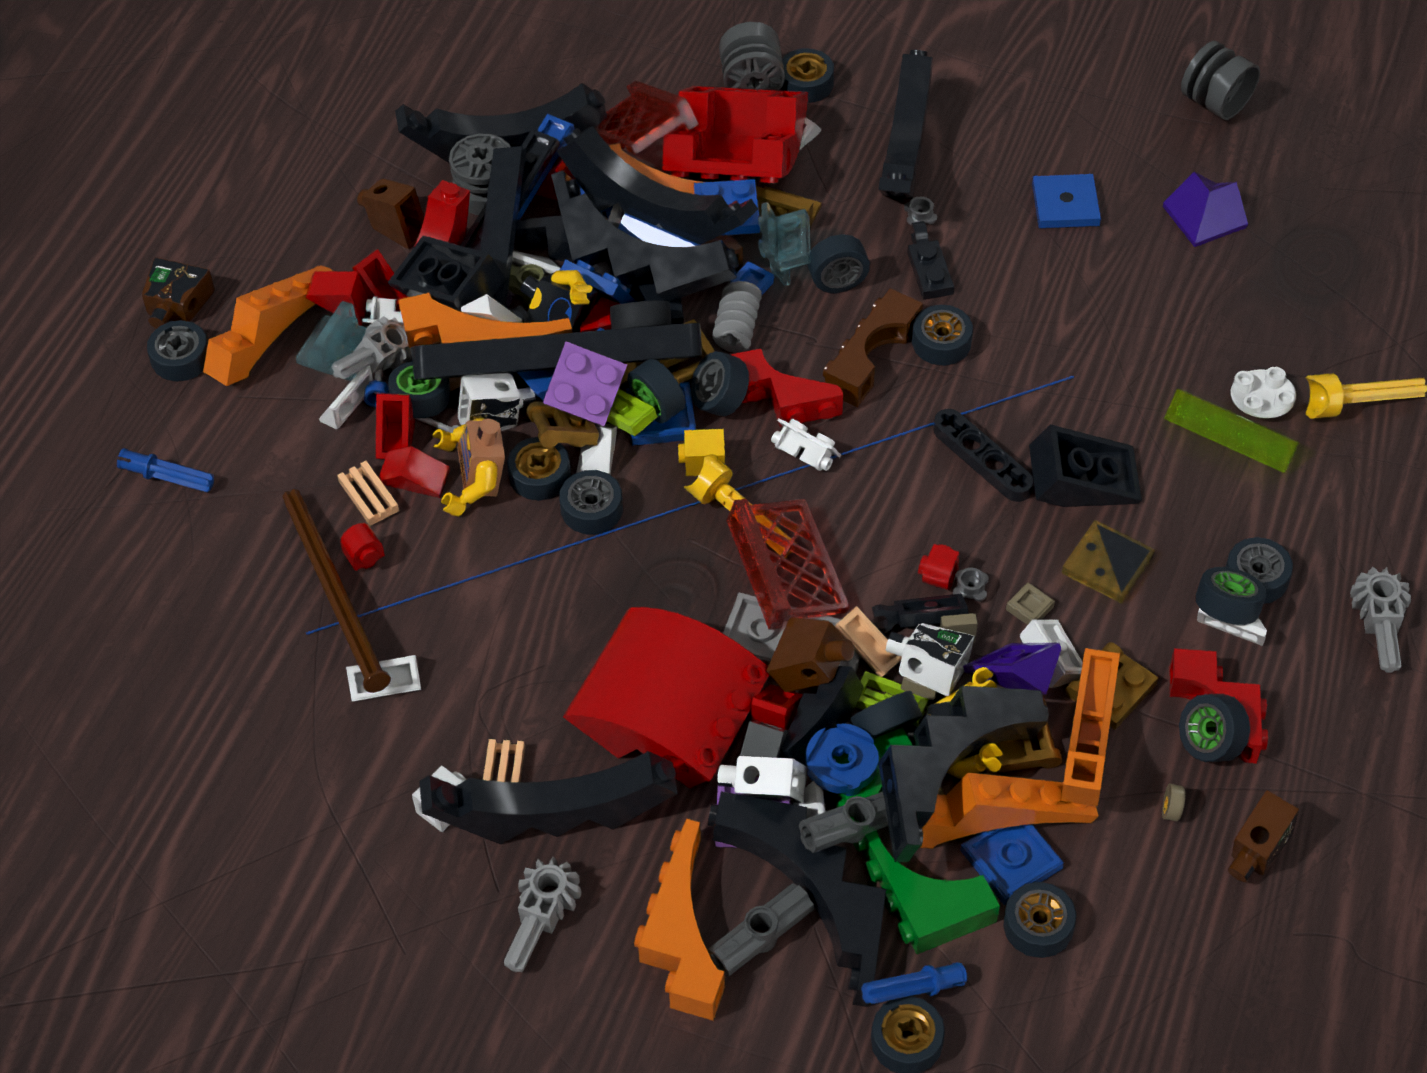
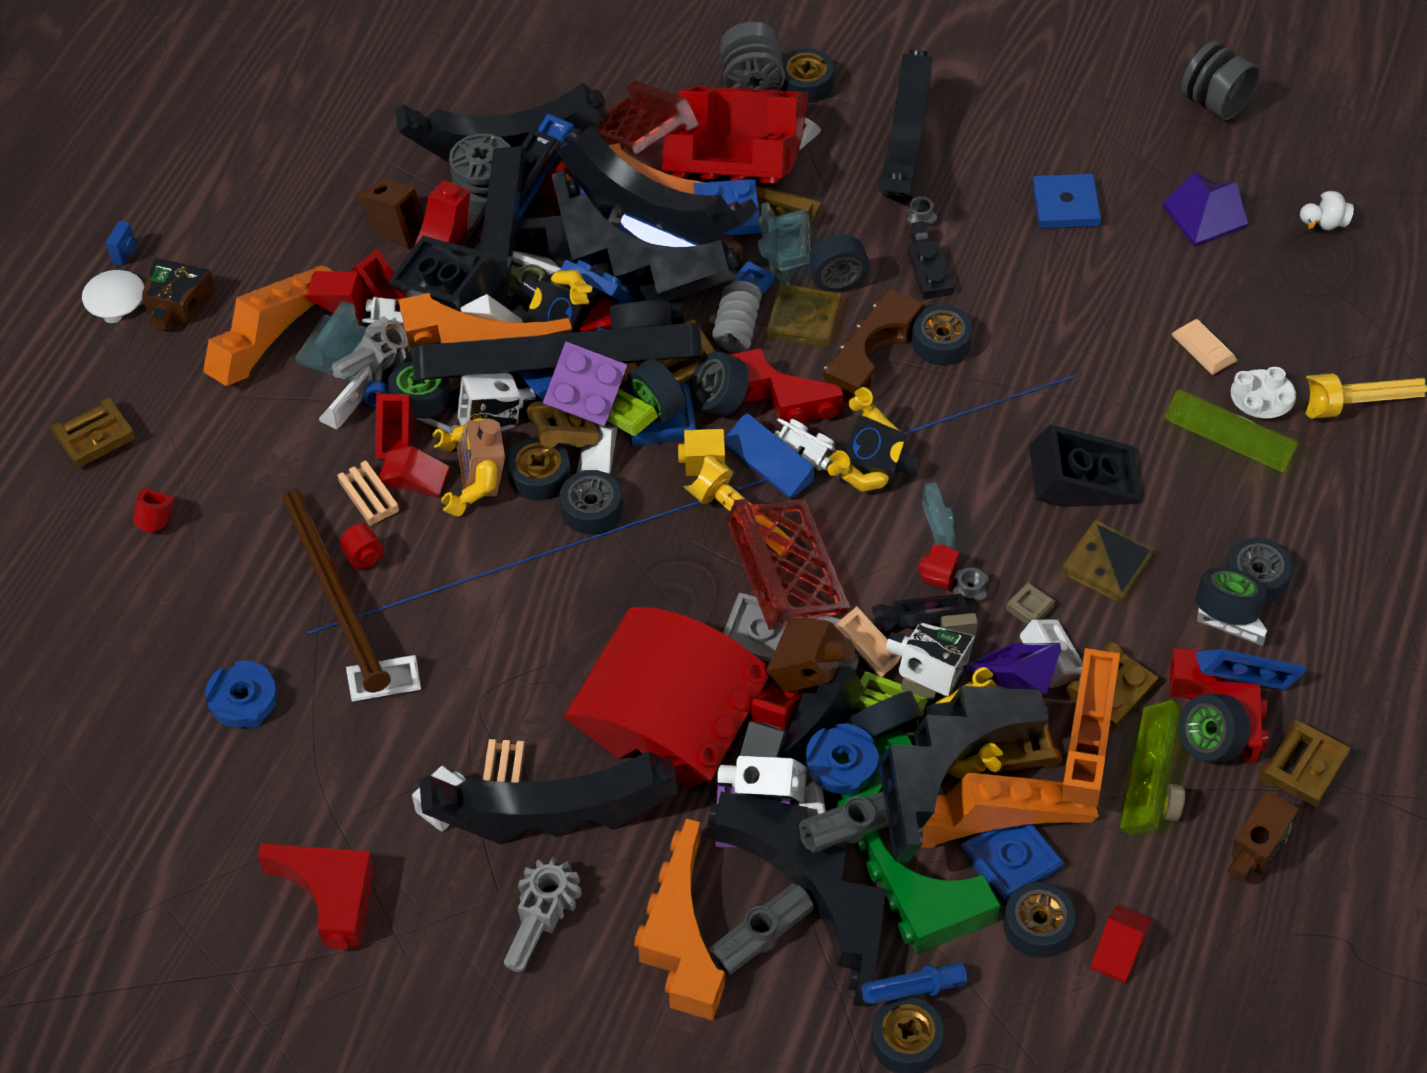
(93, 433): none -> pearl gold plate
(113, 294): none -> white dish
(121, 243): none -> blue plate
(150, 516): none -> red plate
(164, 470): blue axle -> none
(178, 350): black wheel -> none
(241, 712): none -> blue plate
(335, 881): none -> red arch
(769, 456): none -> blue slope
(803, 315): none -> clear yellow tile
(873, 450): none -> torso
(938, 517): none -> clear light blue plate
(987, 451): black beam -> none
(1120, 943): none -> red slope
(1150, 767): none -> clear neon green plate
(1204, 347): none -> light nougat tile
(1249, 668): none -> blue slope
(1315, 768): none -> pearl gold plate
(1329, 214): none -> white animal
(1382, 614): light grey gear -> none

